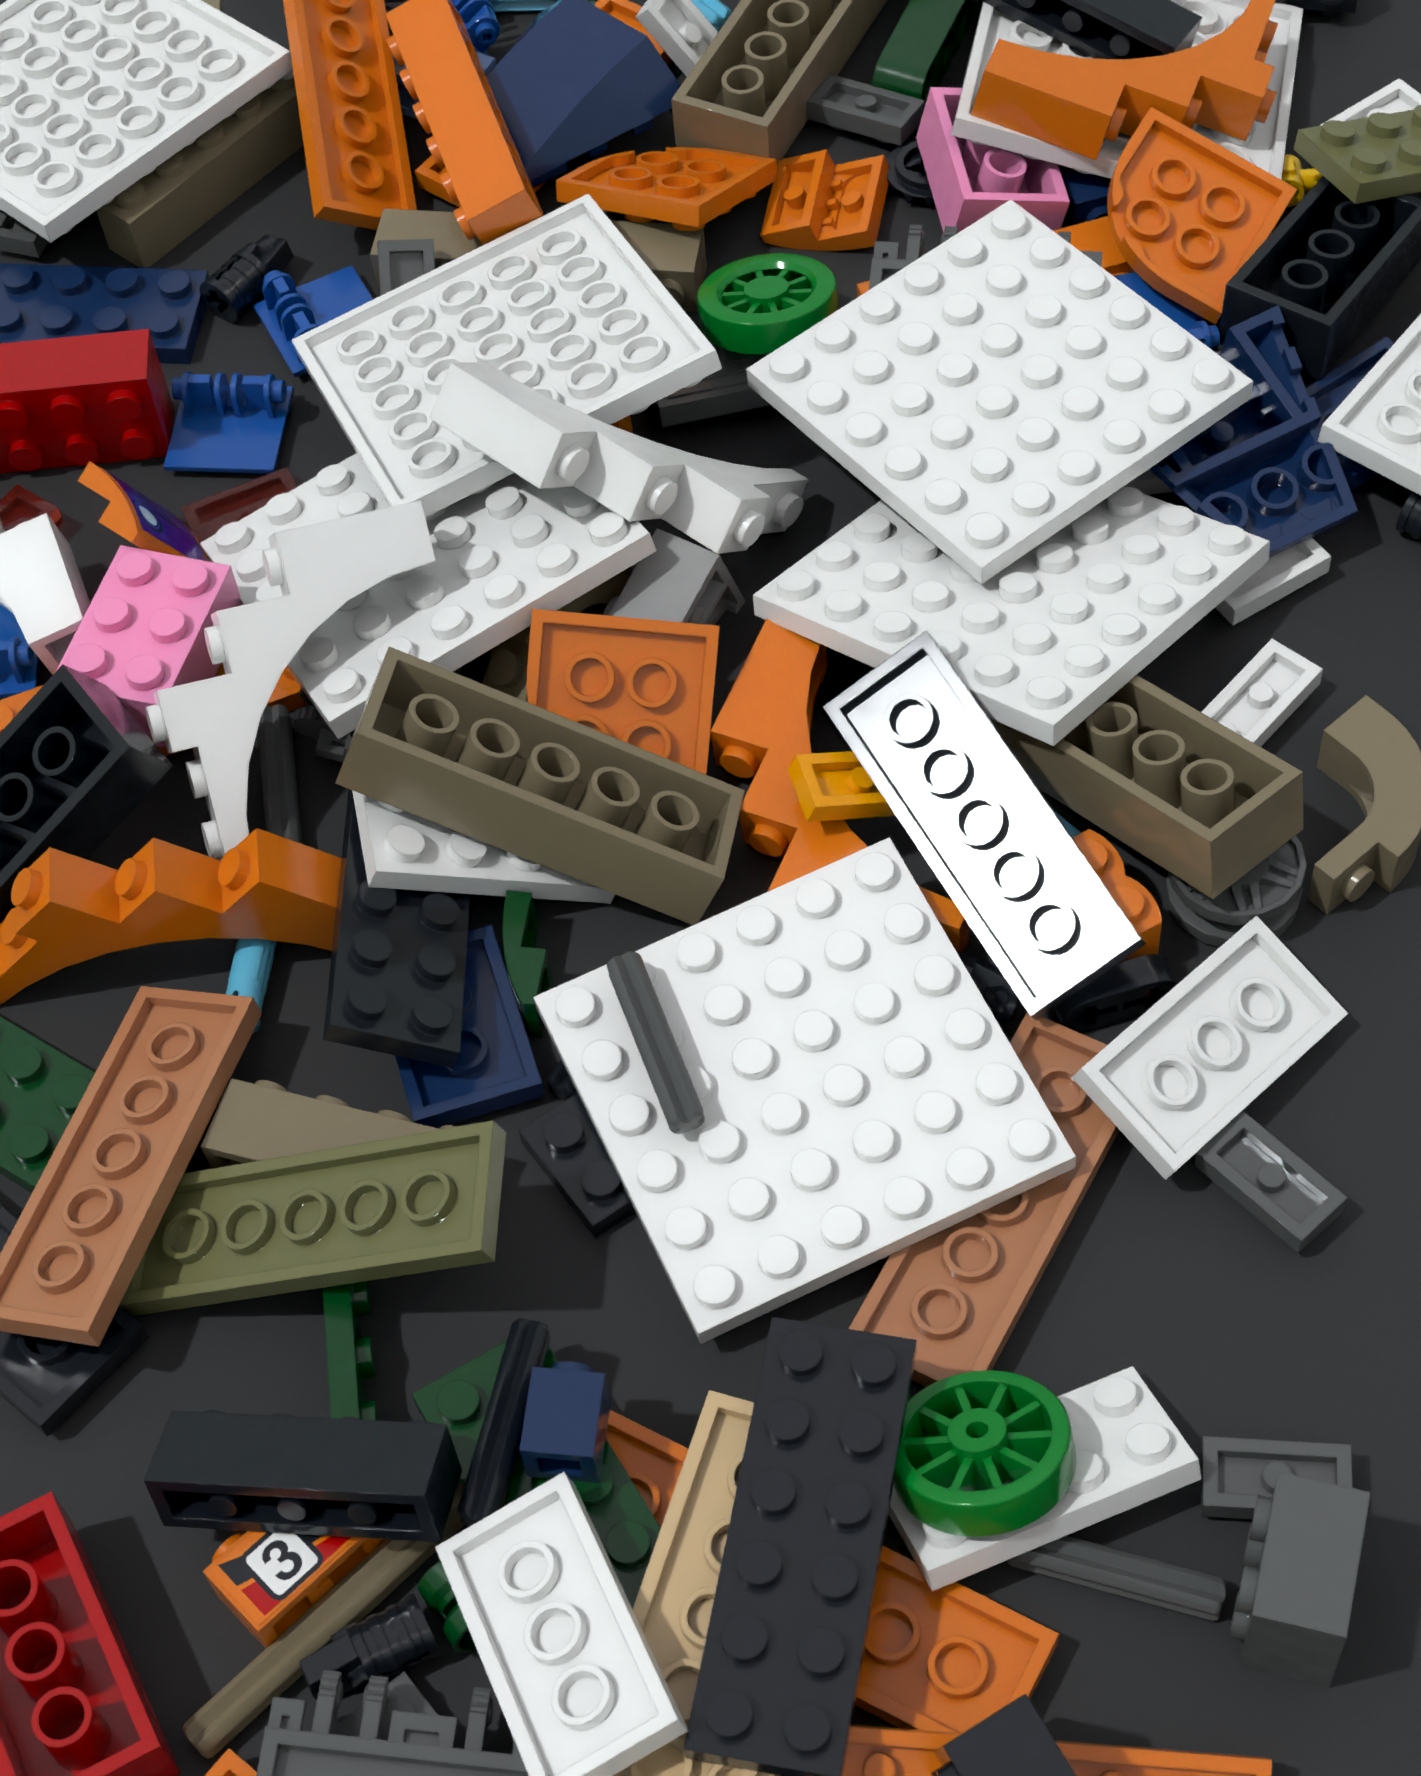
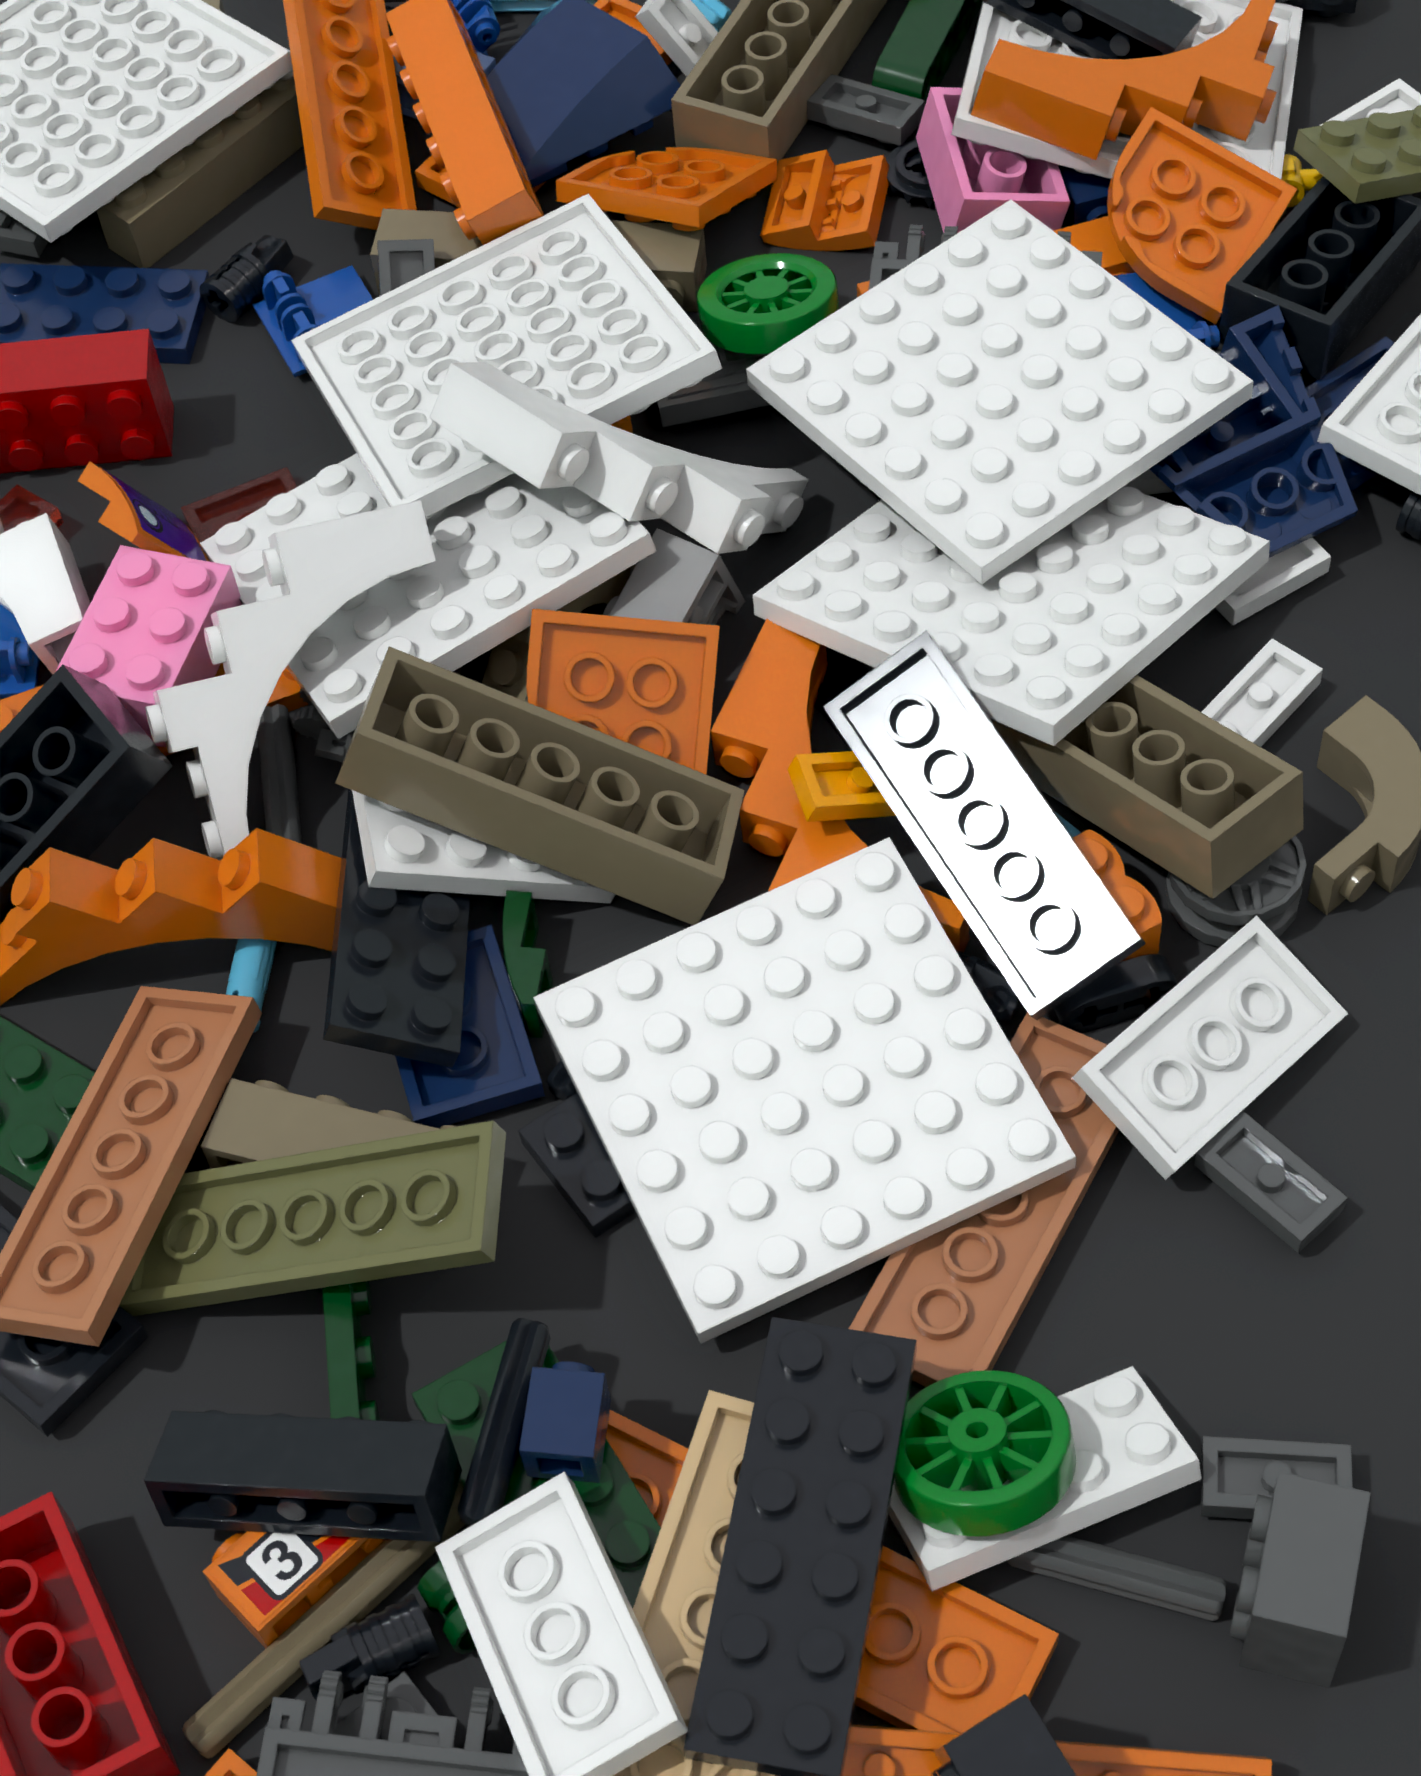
(228, 424): blue hinge -> none
(655, 1043): dark grey axle -> none

